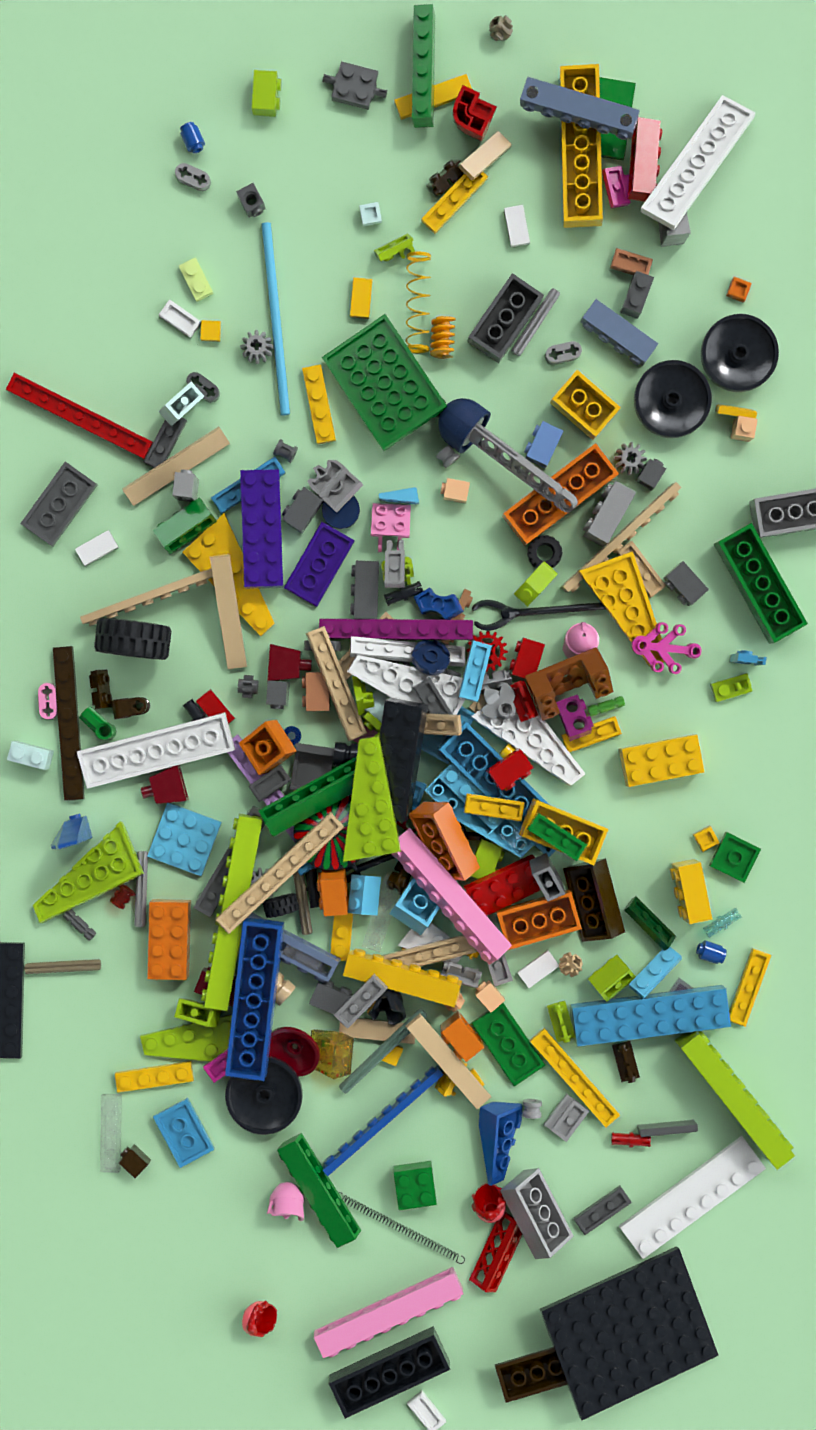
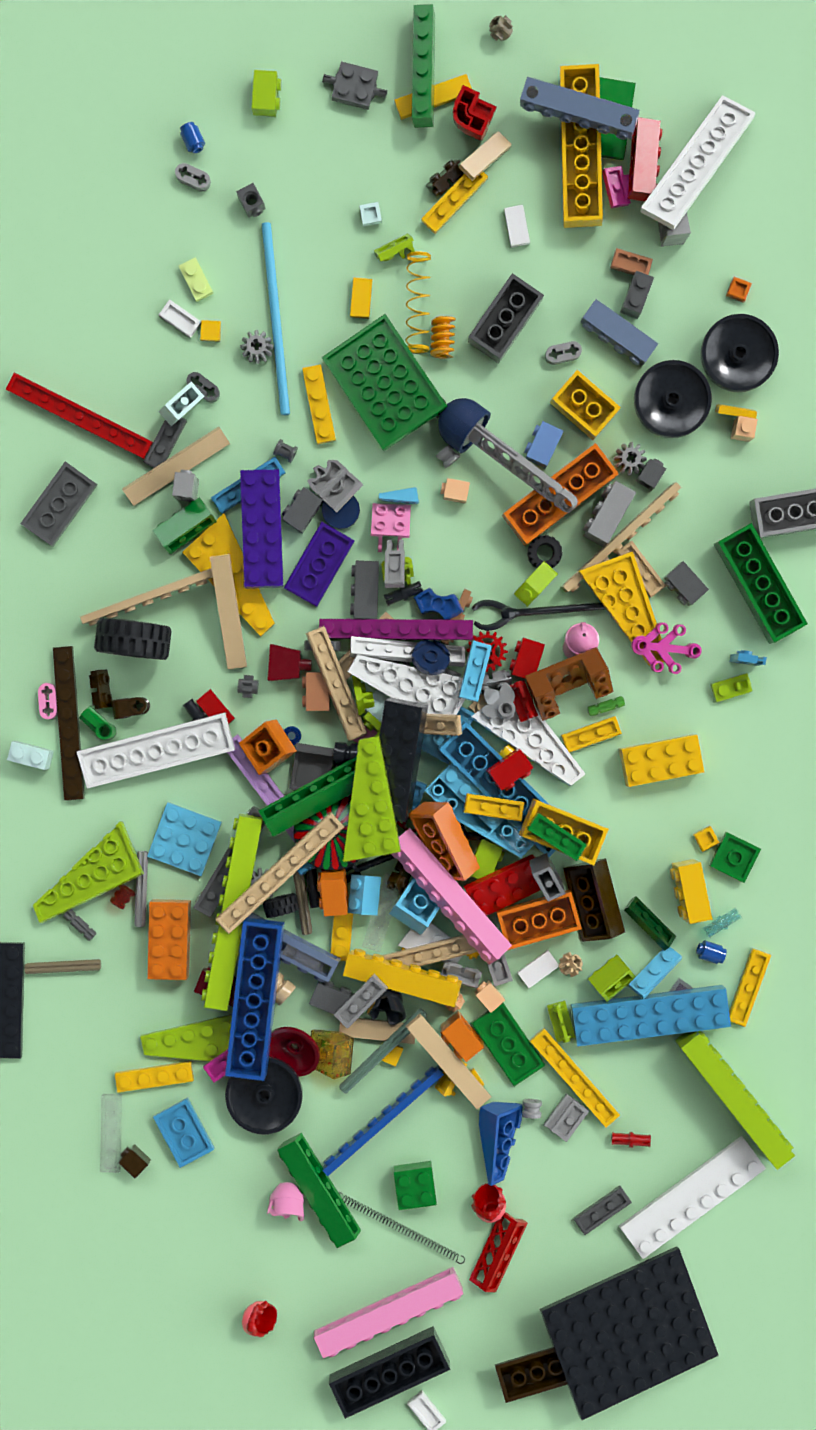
(72, 832): blue wedge -> none
(96, 548): white tile -> none
(167, 786): dark red torso -> none
(196, 1013): lime brick -> none
(269, 783): dark grey tile -> none
(277, 694): dark grey brick -> none
(430, 695): dark grey tile -> none
(535, 322): light grey axle -> none
(537, 1213): light grey brick -> none
(570, 718): magenta brick -> none
(626, 1061): dark brown hinge -> none
(666, 1128): dark grey tile -> none

